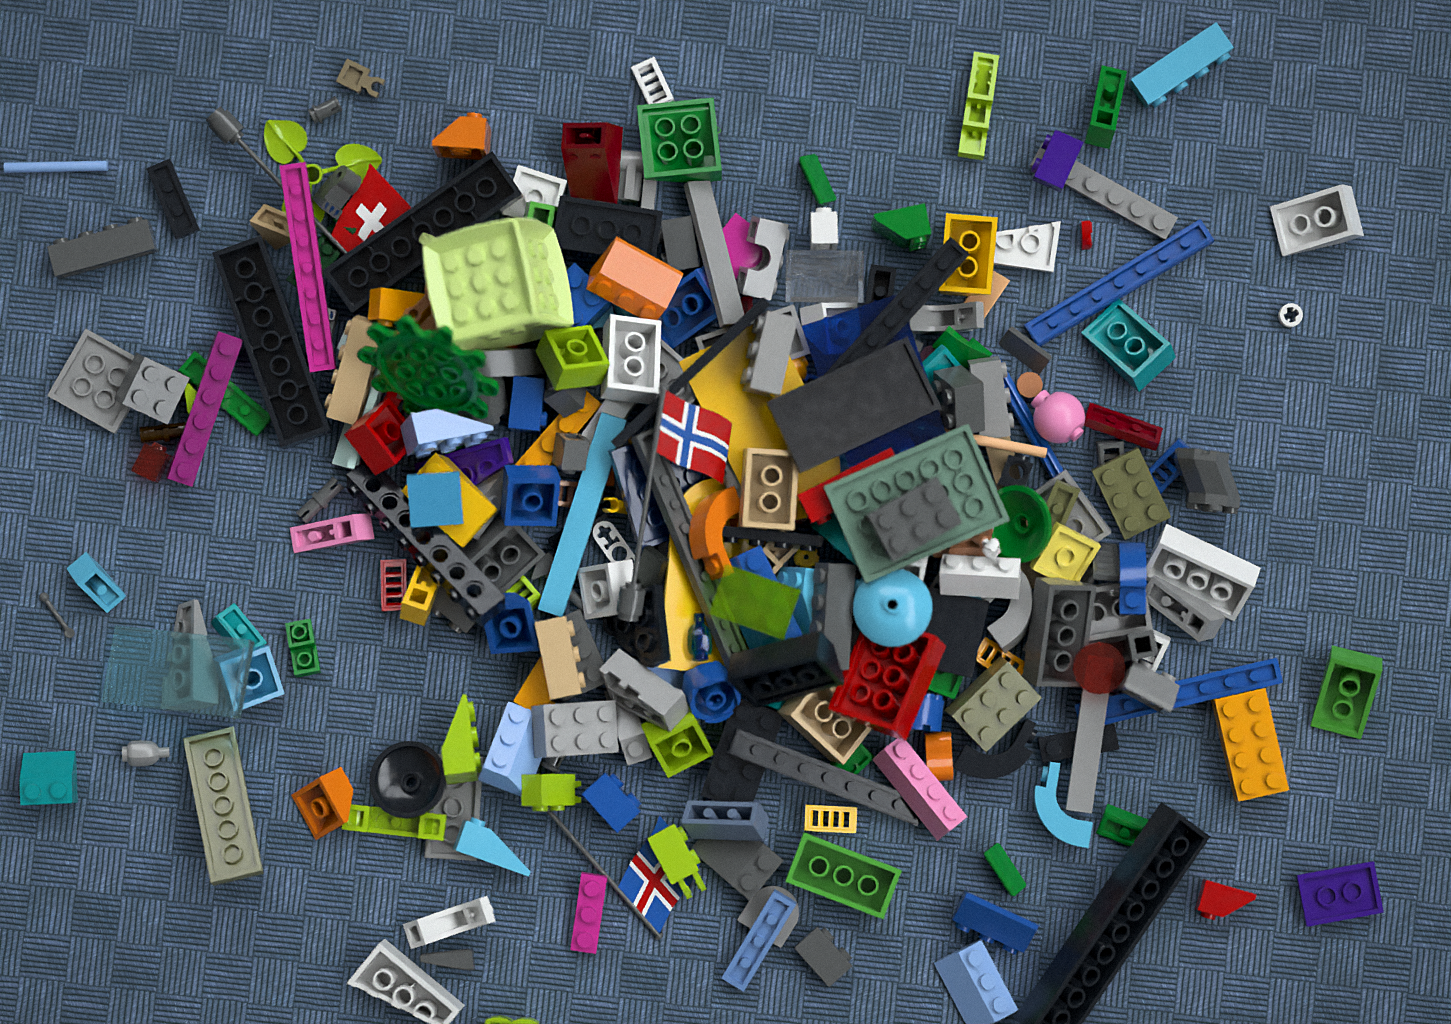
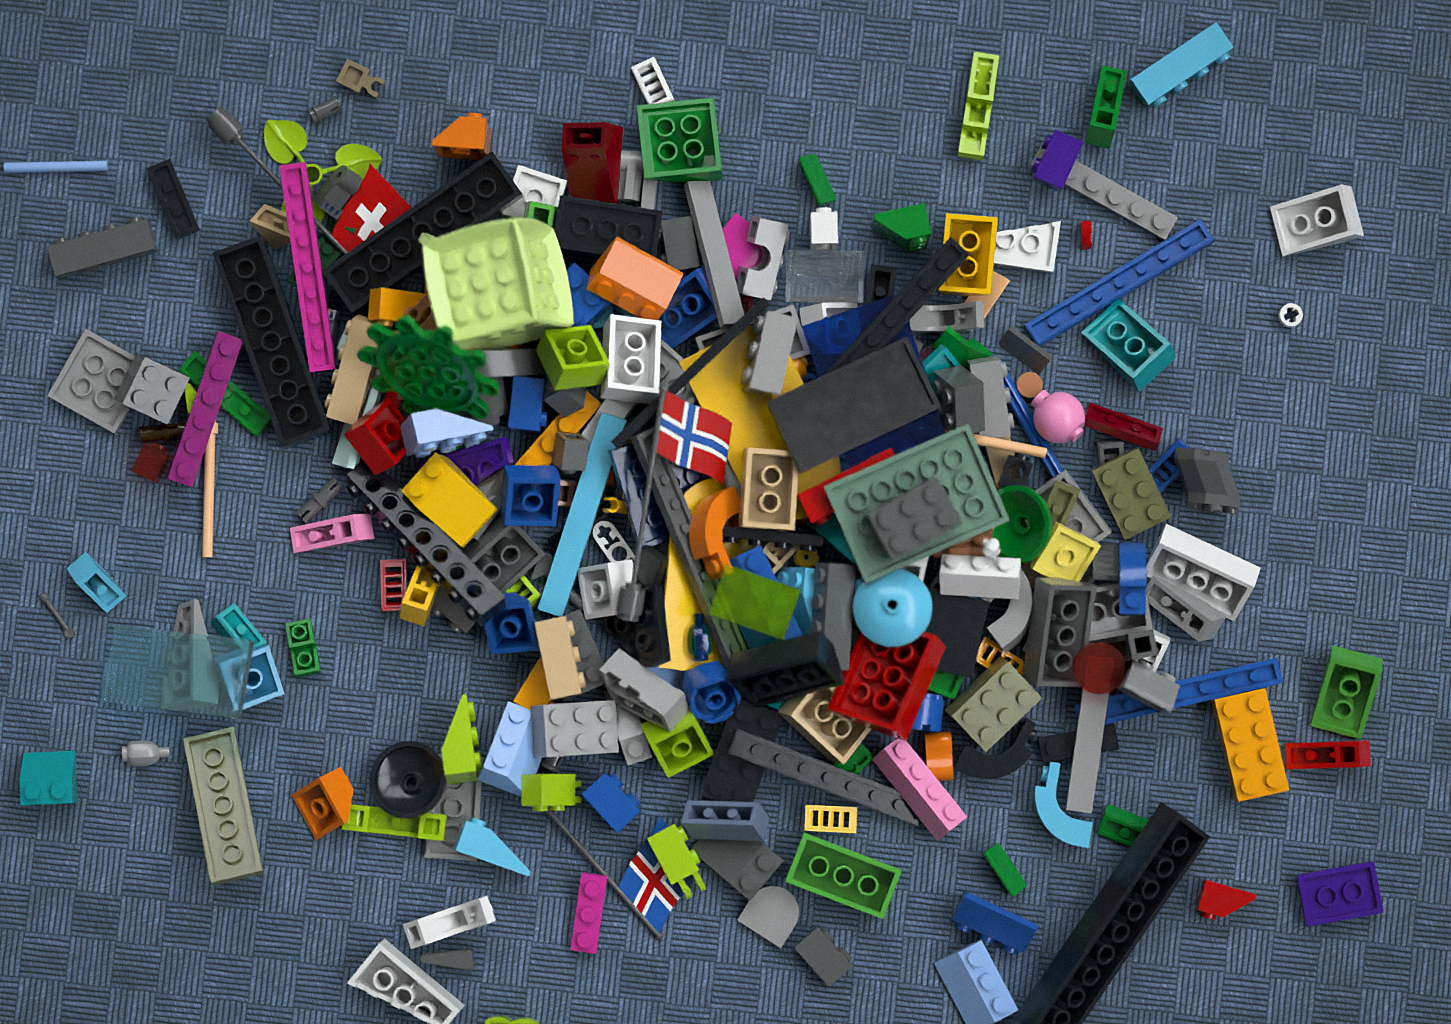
(208, 500): none -> light nougat bar
(435, 499): dark azure tile -> none
(759, 940): medium blue plate -> none
(1327, 754): none -> red slope

